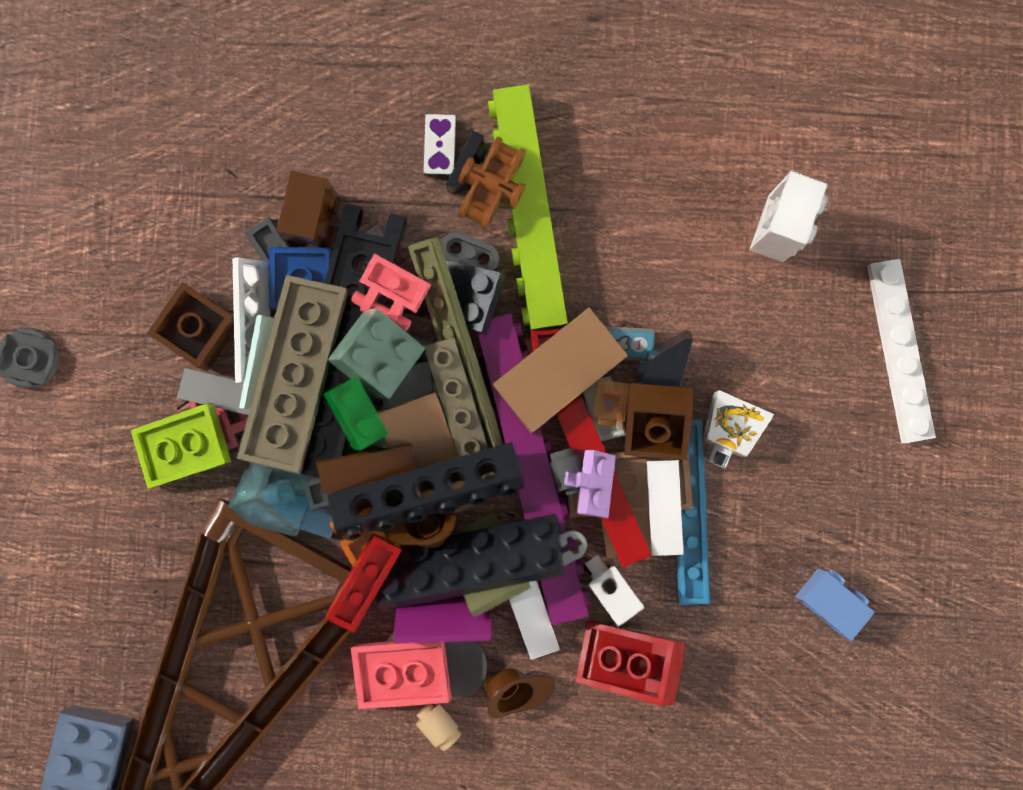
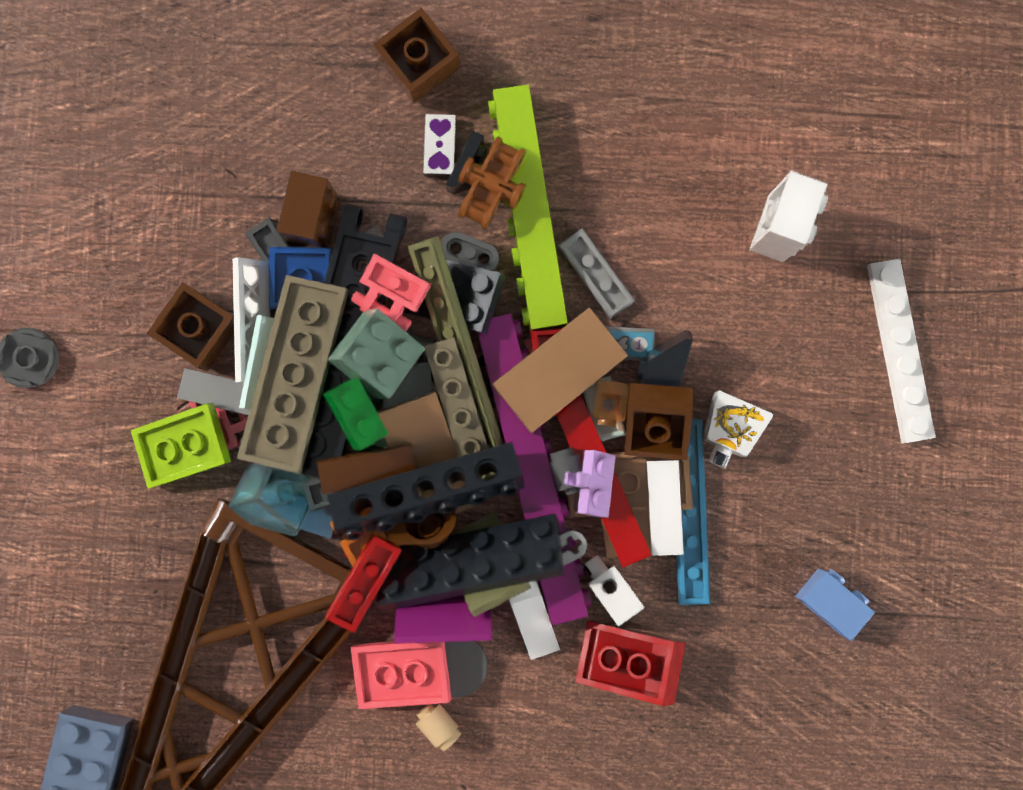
(417, 55): none -> reddish brown brick
(515, 692): reddish brown piece -> none
(596, 273): none -> light grey tile

